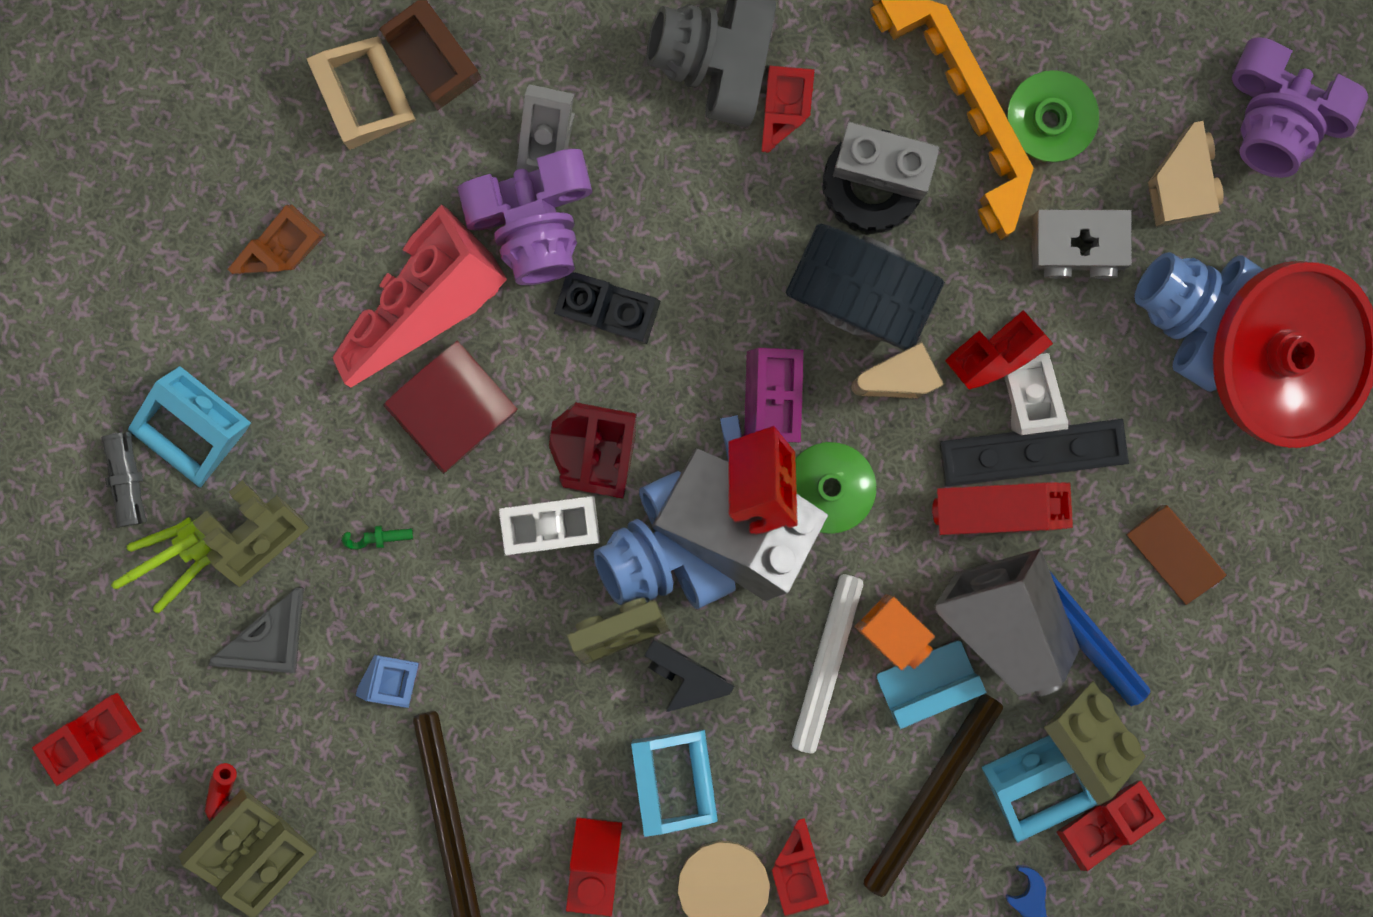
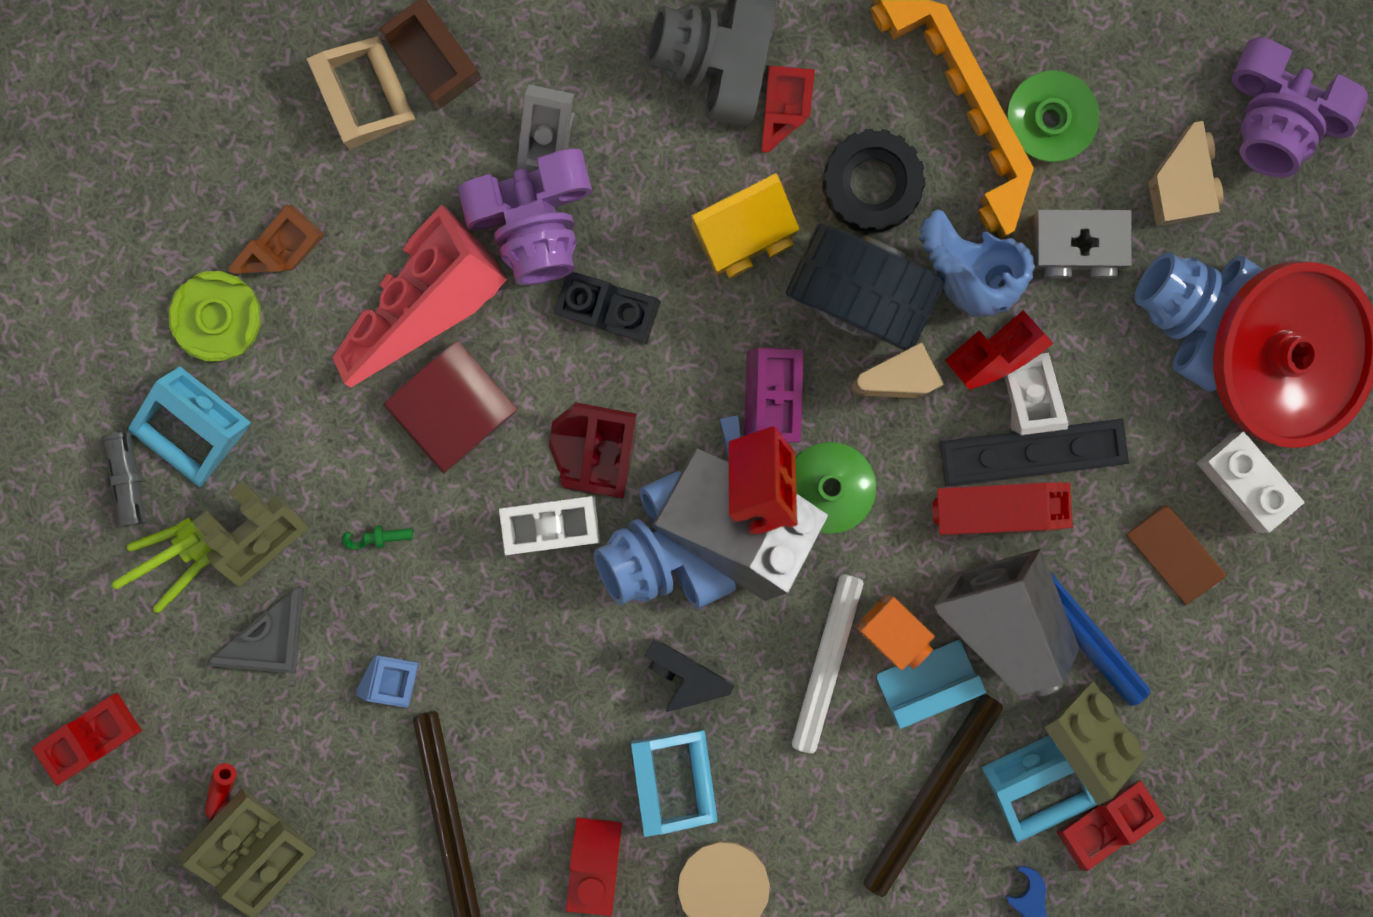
(229, 325): none -> lime tile
(601, 638): olive plate -> none
(746, 226): none -> yellow slope
(798, 874): red slope -> none
(886, 161): light grey brick -> none
(977, 276): none -> medium blue piece
(1250, 482): none -> white brick

